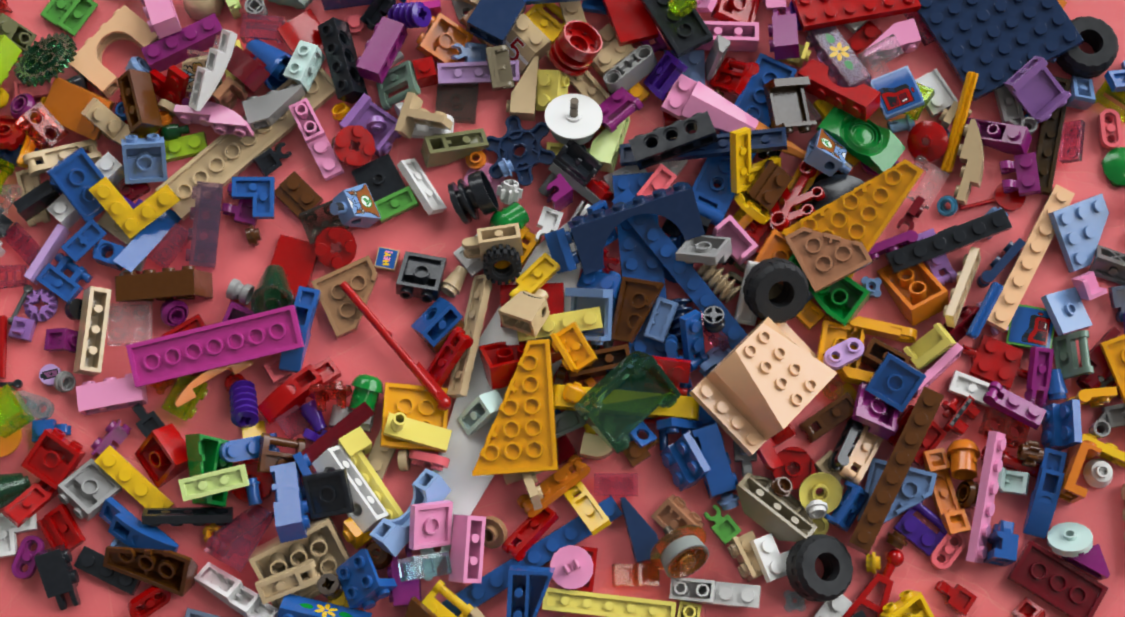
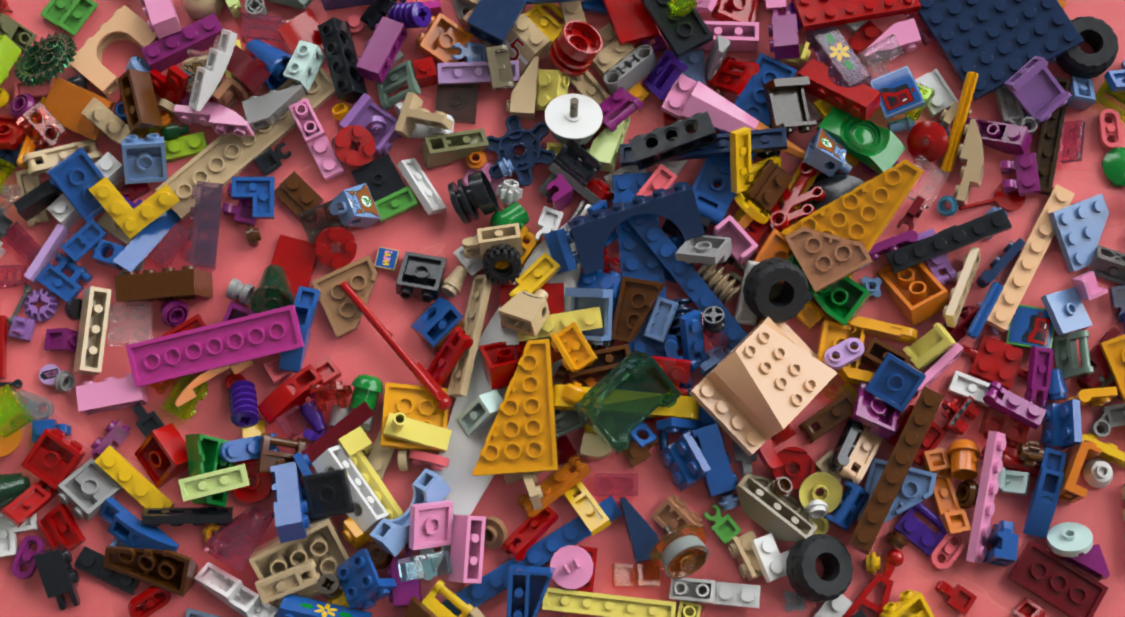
(253, 492): blue pin -> none

